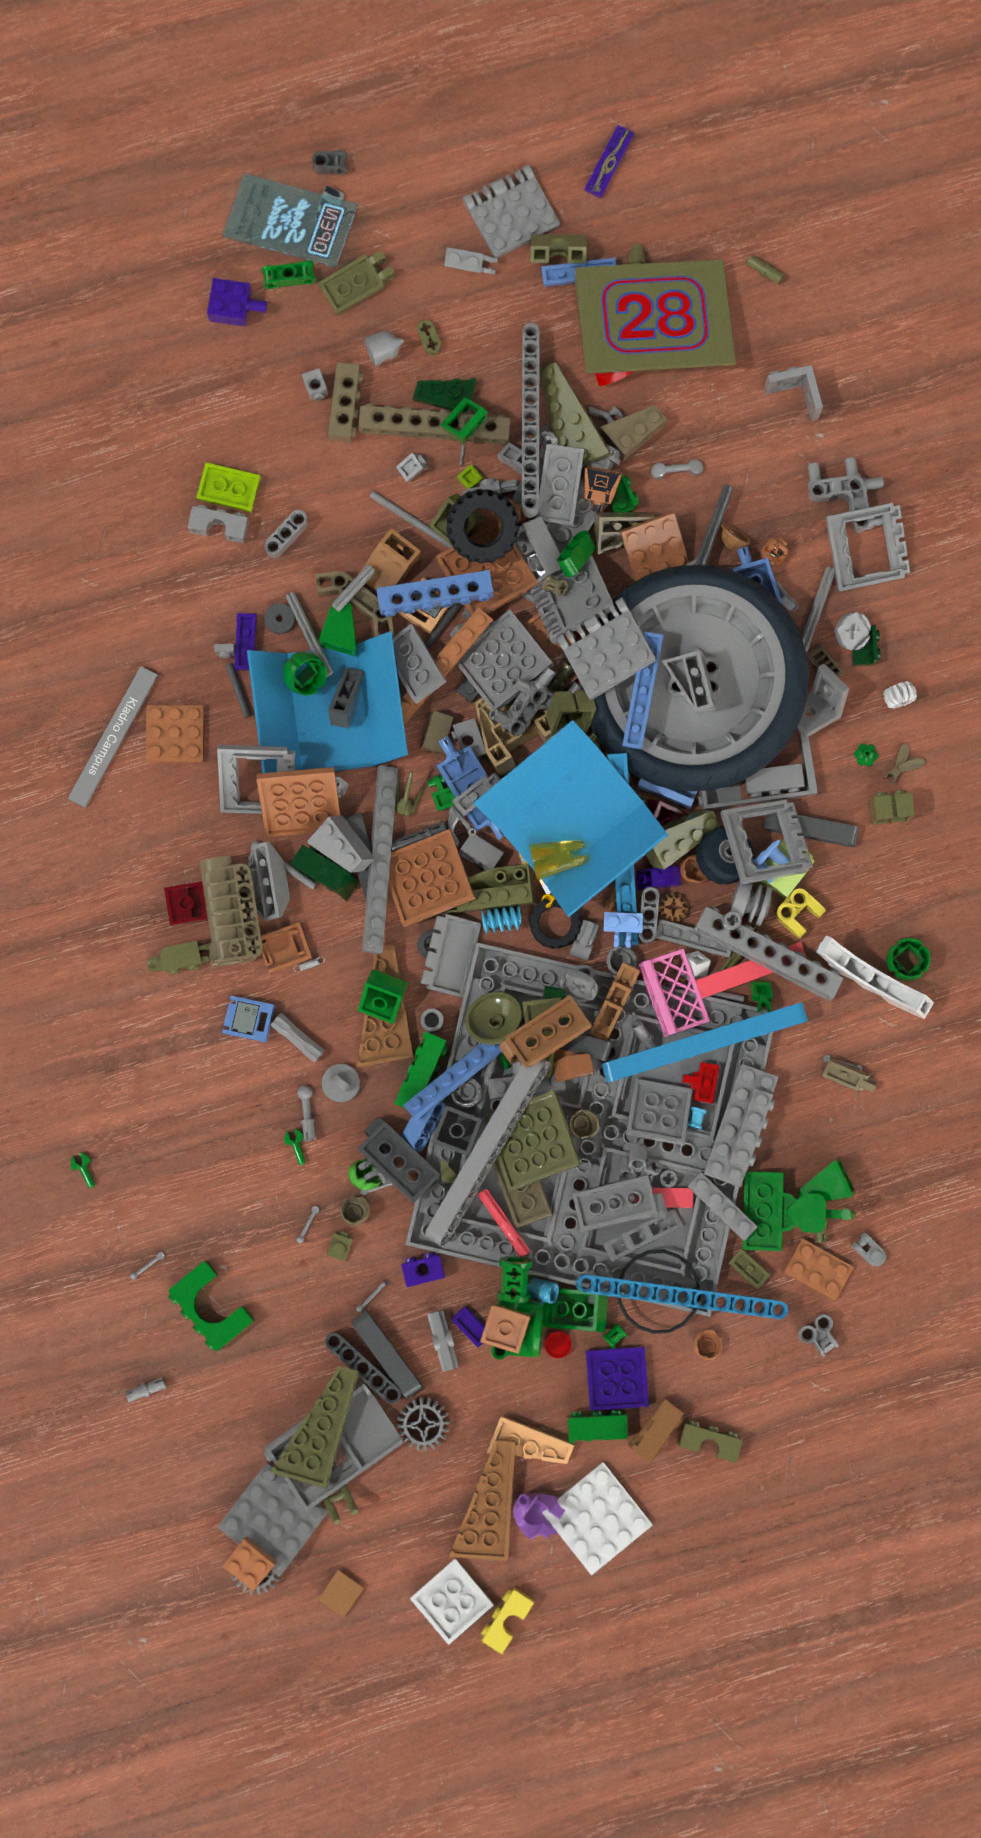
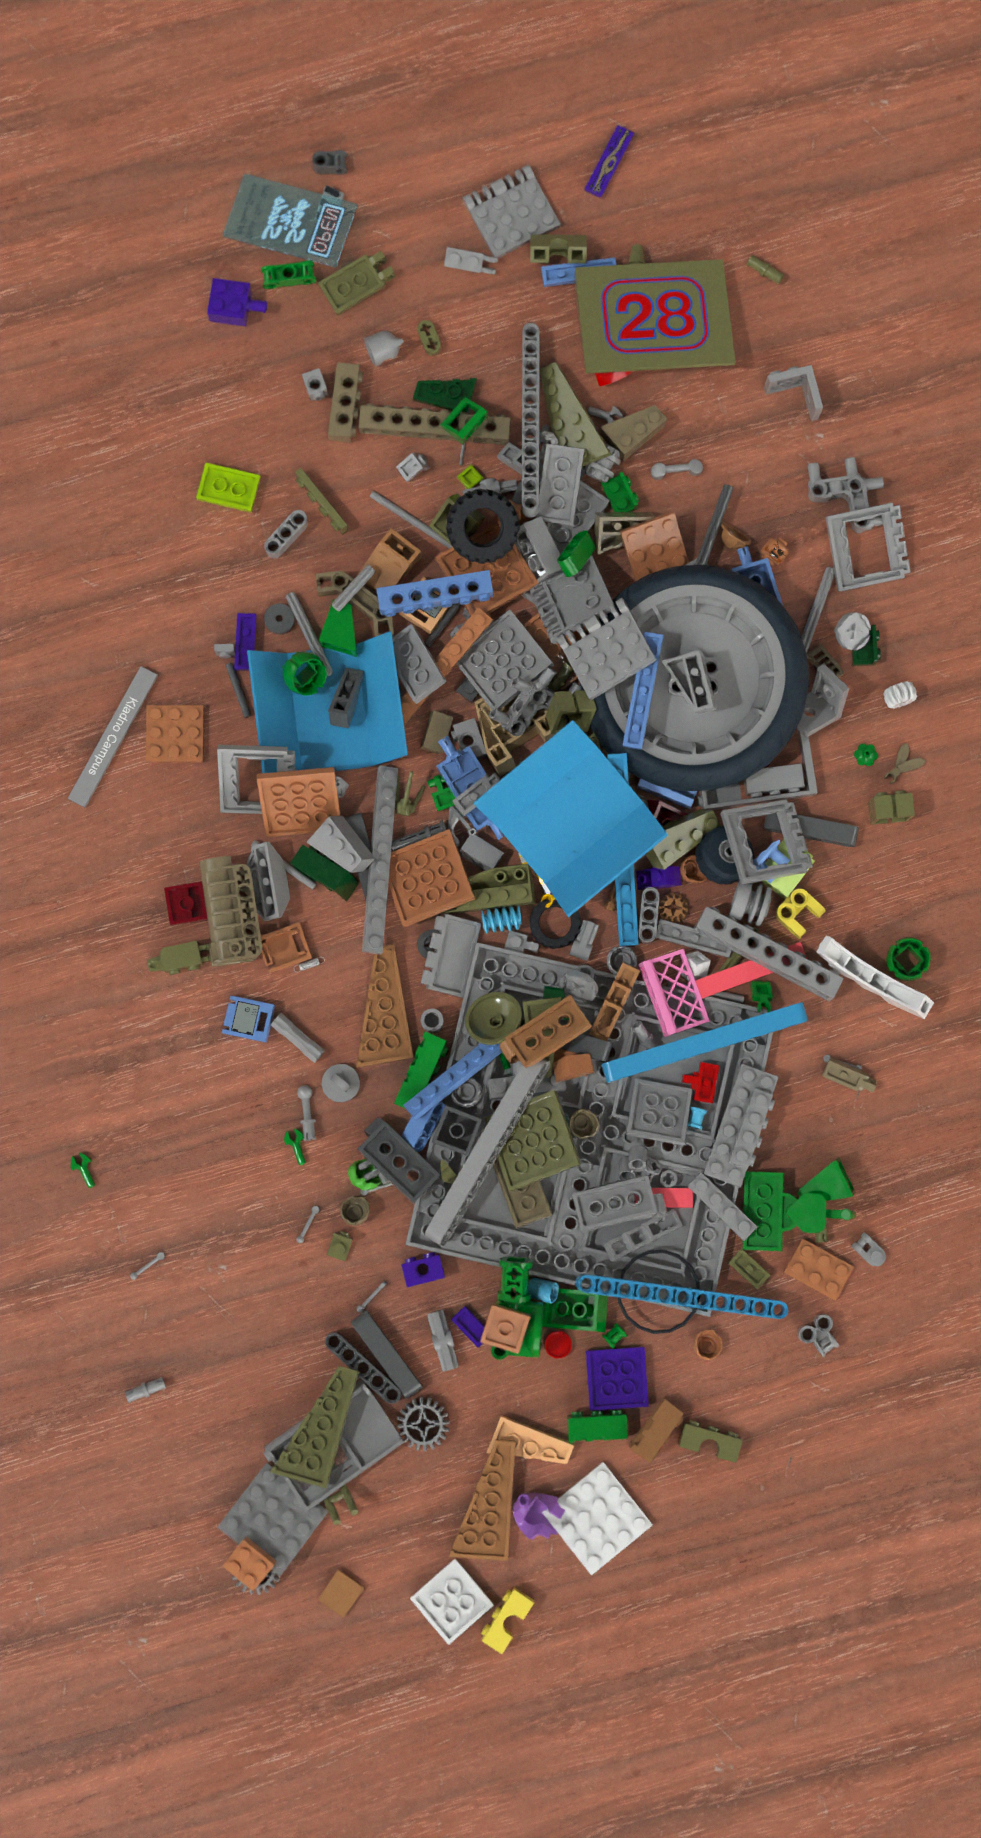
(186, 1293): green arch -> none
(203, 519): light grey arch -> none
(316, 496): none -> olive plate
(382, 996): green slope -> none
(503, 1222): coral axle -> none
(518, 942): none -> light grey plate
(555, 585): dark tan bush -> none
(555, 857): clear yellow piece -> none
(601, 486): torso -> none
(623, 922): light blue hinge -> none
(736, 916): light grey bush -> none
(789, 602): light grey bar -> none

